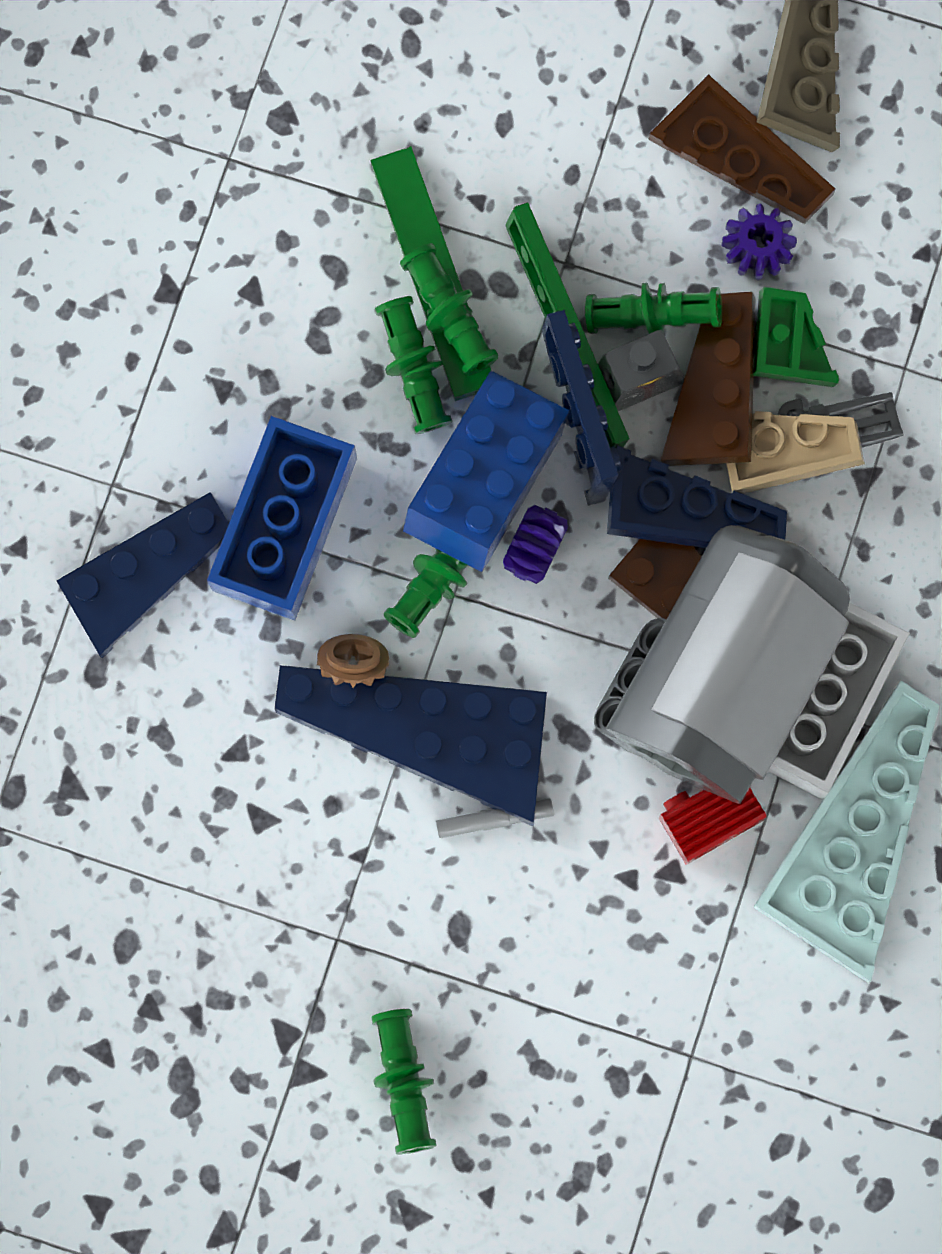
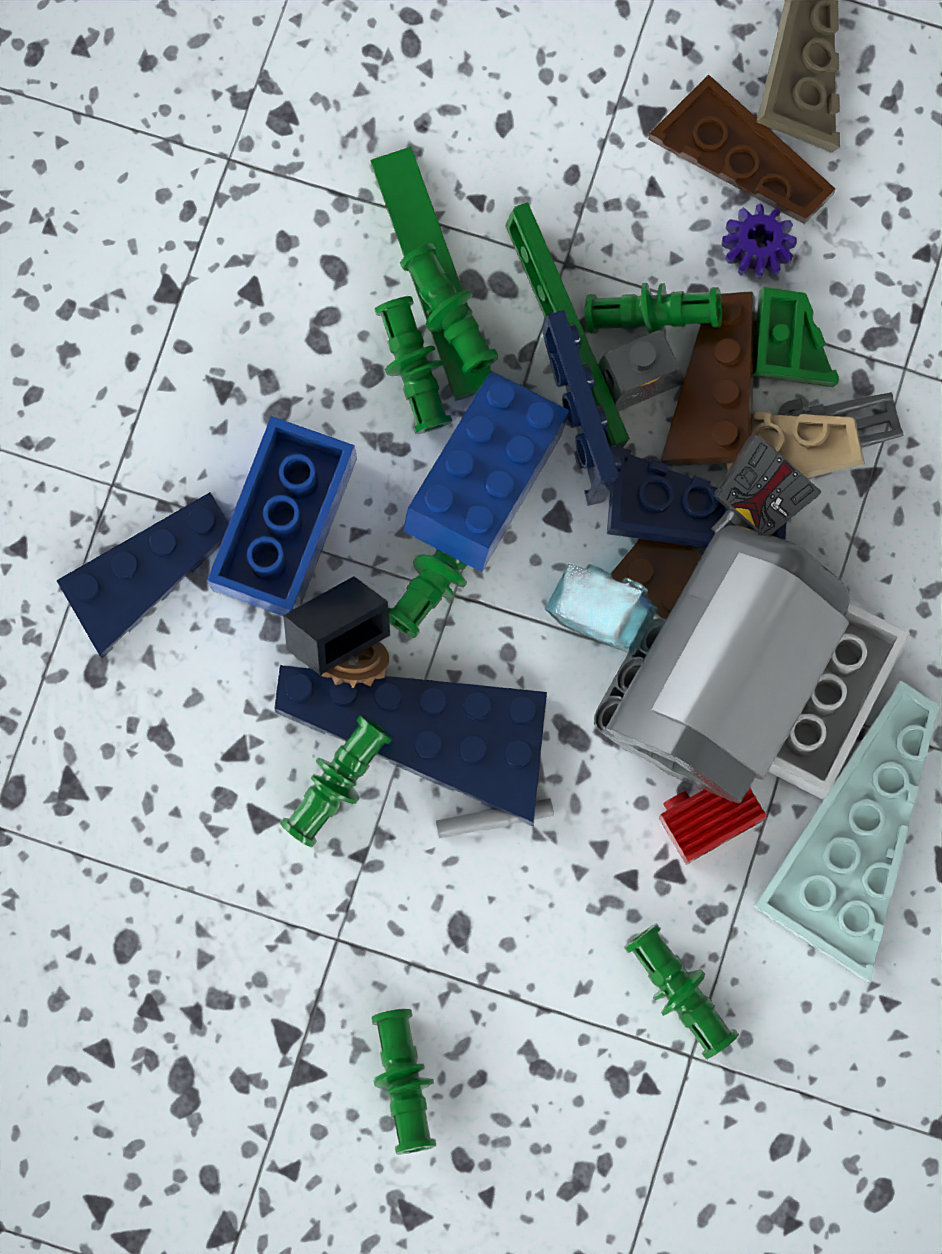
(336, 625): none -> black piece
(337, 781): none -> green piece
(535, 544): dark purple gear -> none
(602, 607): none -> clear light blue piece
(682, 991): none -> green piece
(762, 489): none -> dark grey torso

